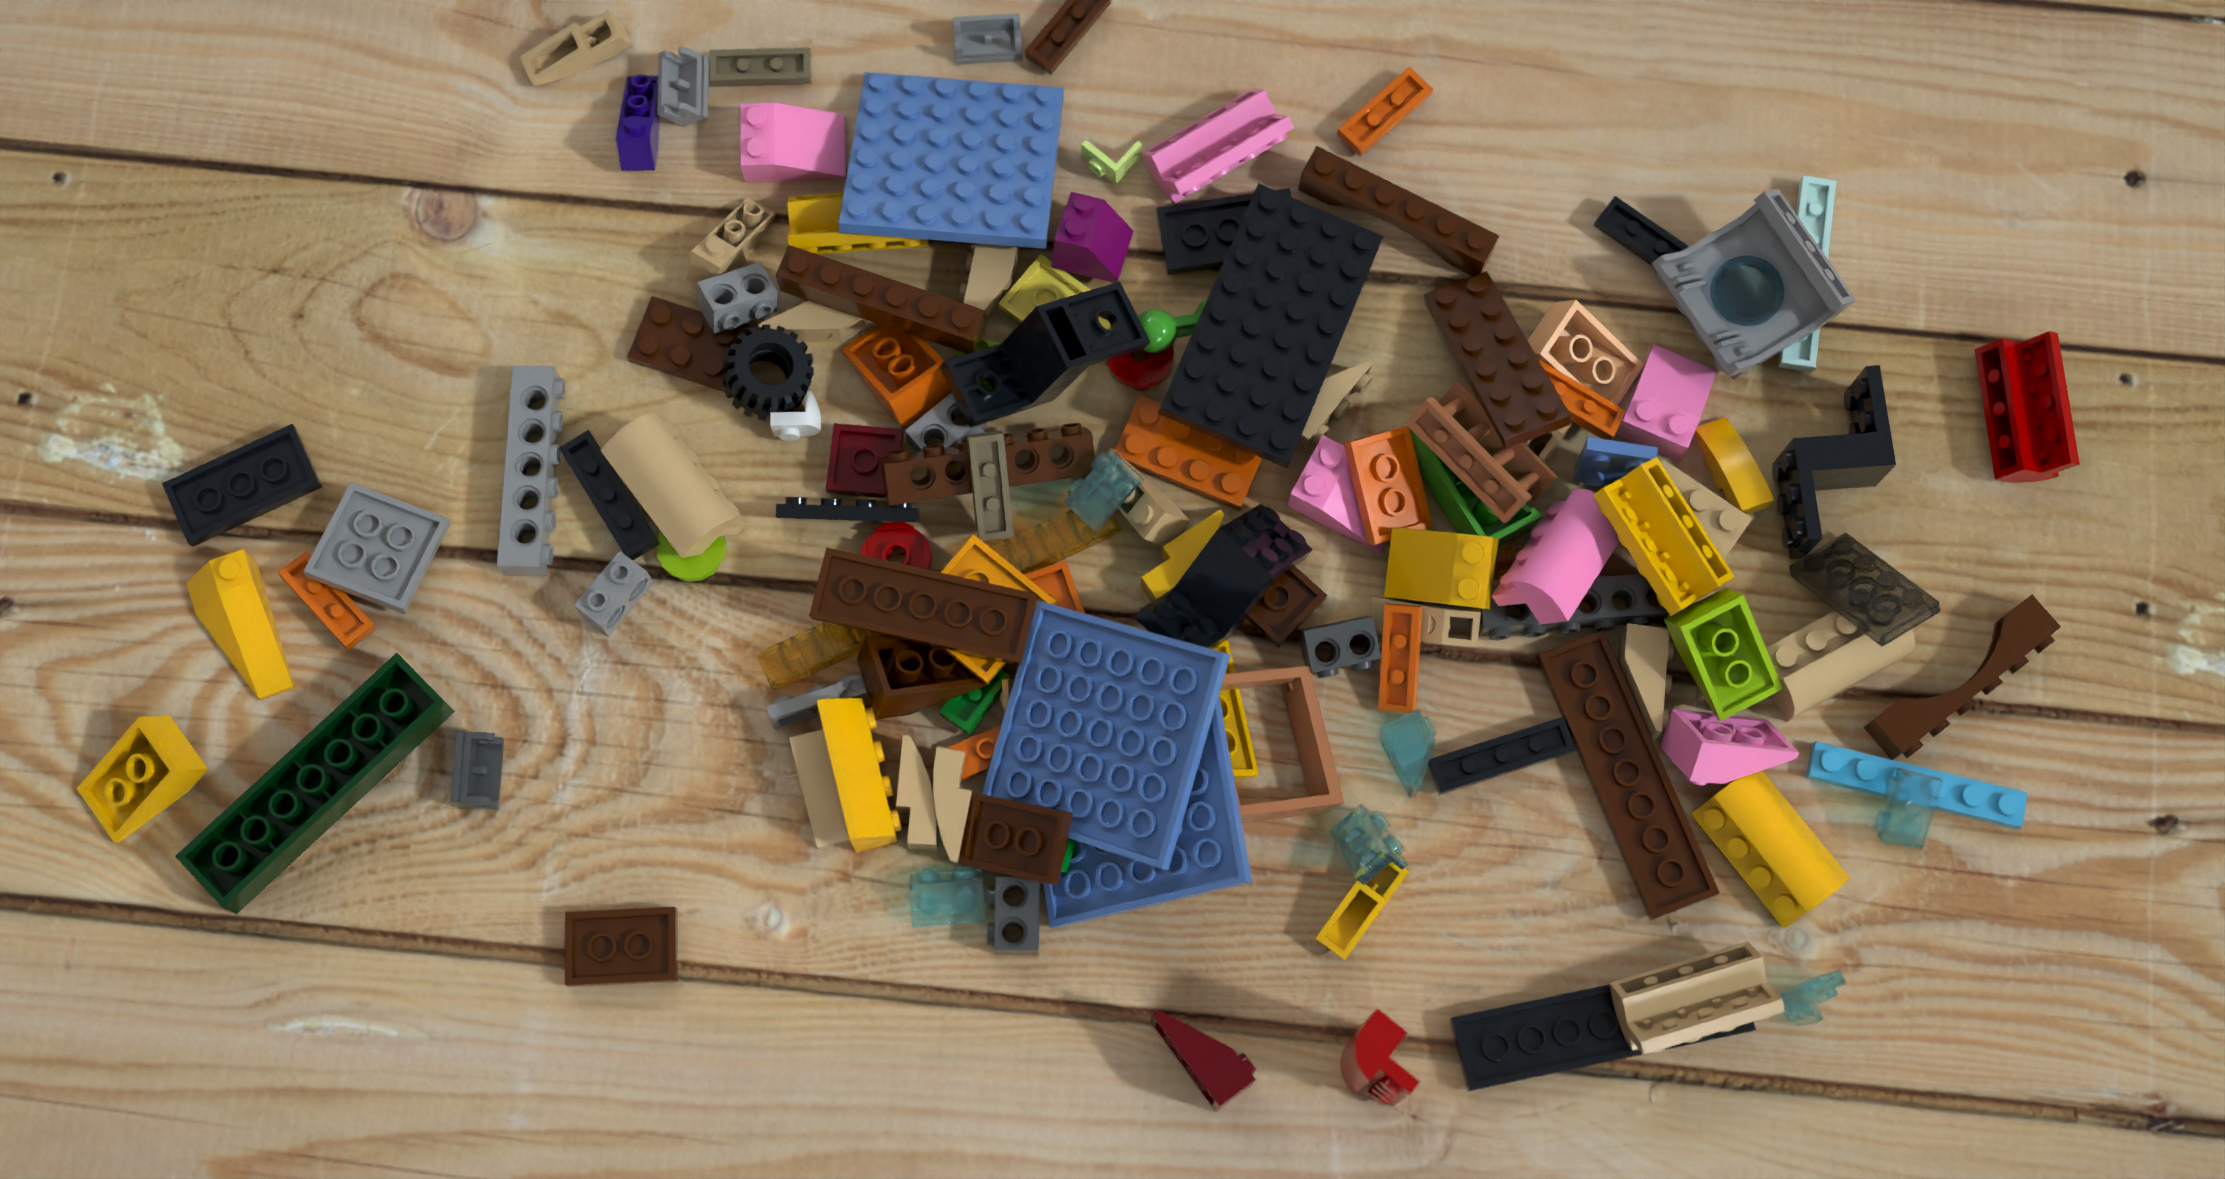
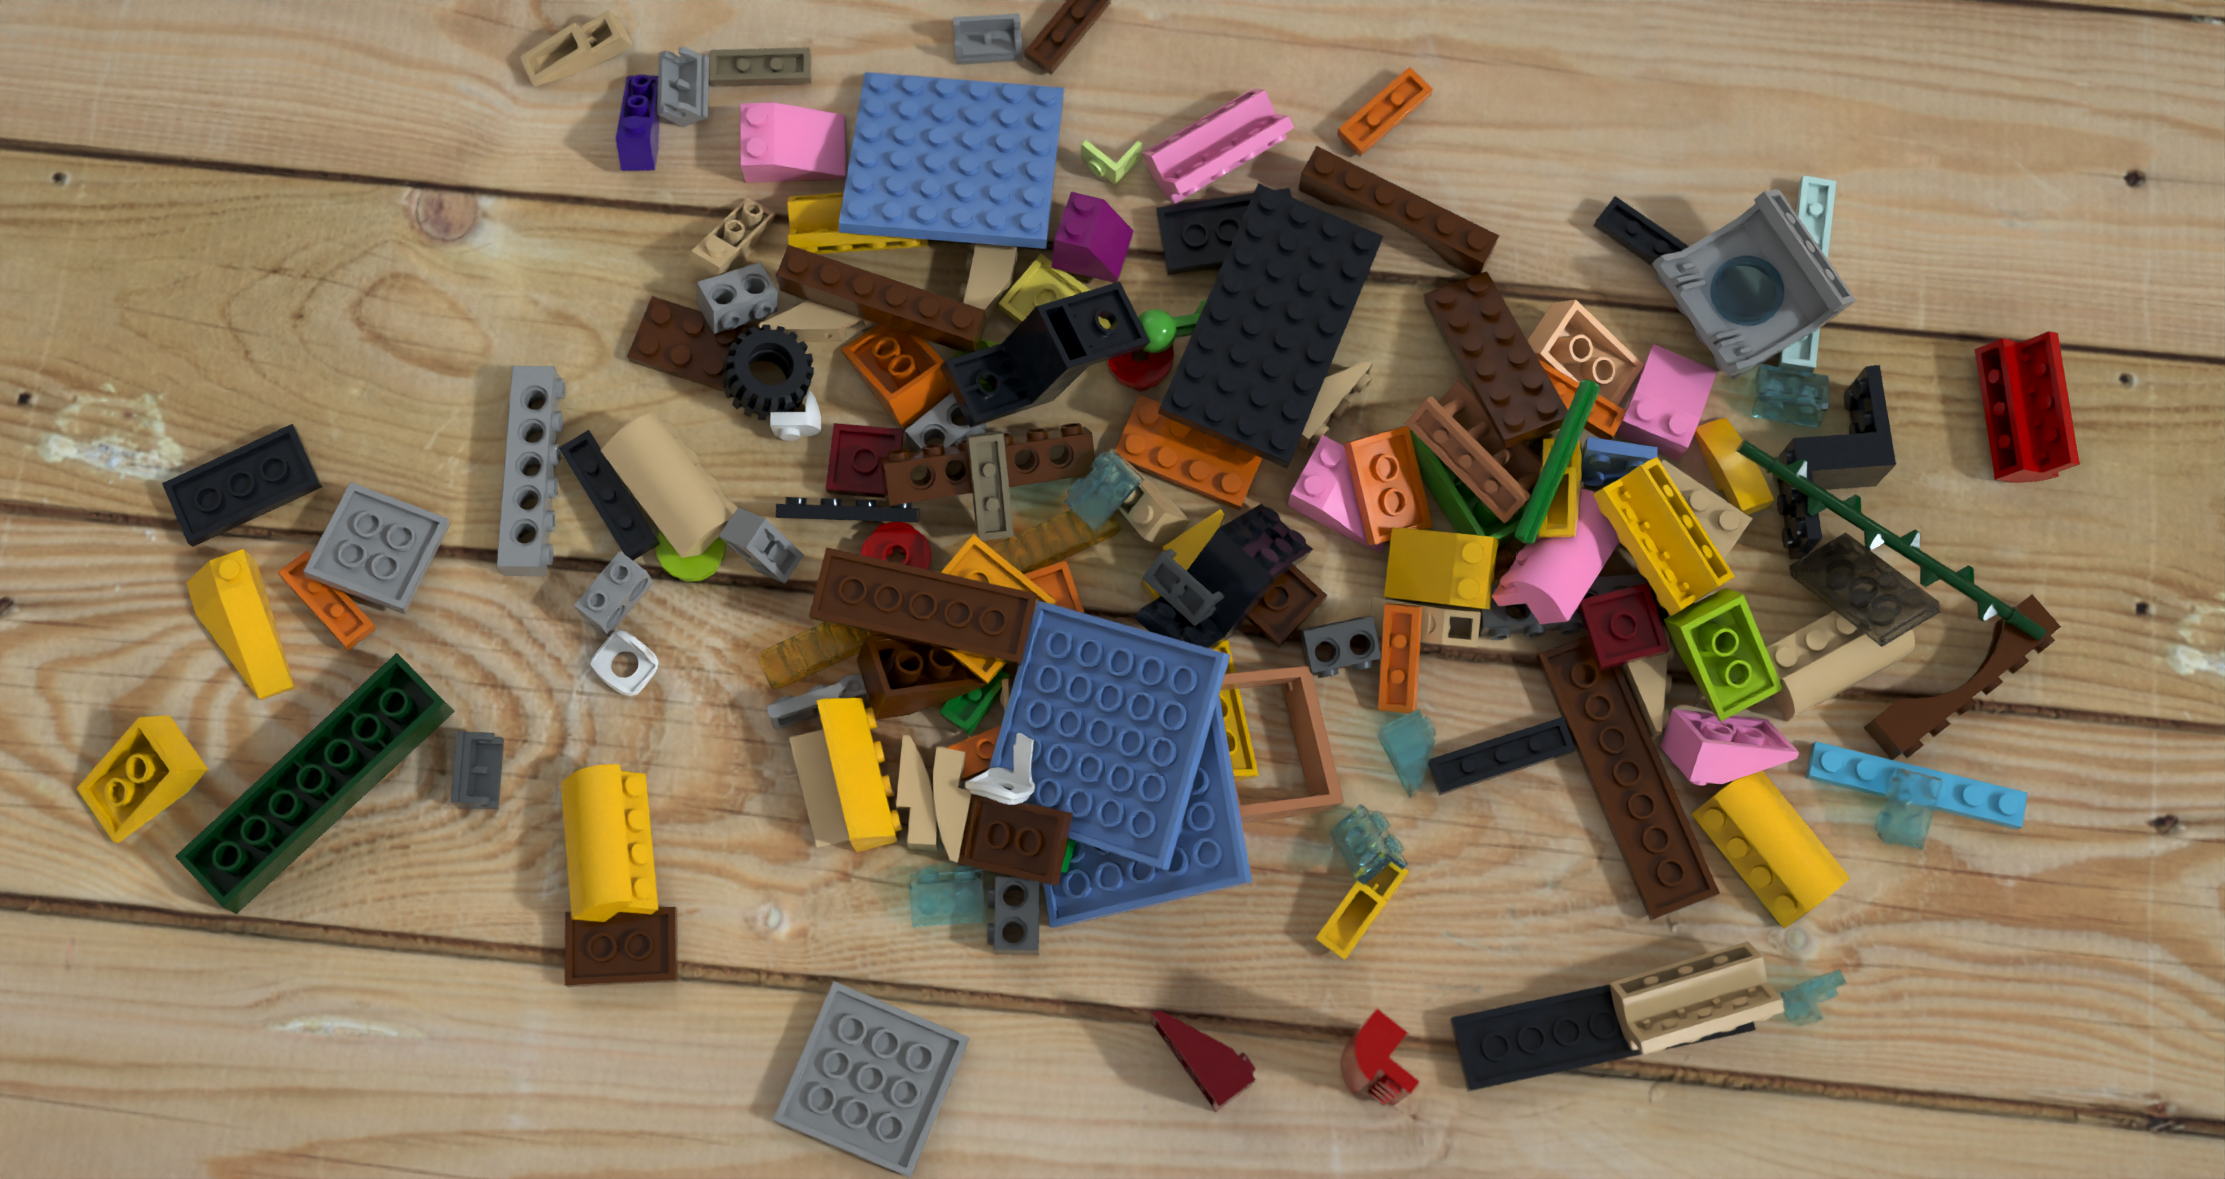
(608, 843): none -> yellow brick
(620, 642): none -> white piece
(761, 545): none -> light grey brick
(871, 1079): none -> light grey plate
(992, 782): none -> white piece
(1181, 588): none -> dark grey hinge
(1557, 461): none -> green axle
(1564, 510): none -> yellow slope
(1623, 626): none -> dark red plate
(1791, 396): none -> clear light blue bracket
(1876, 534): none -> dark green plant

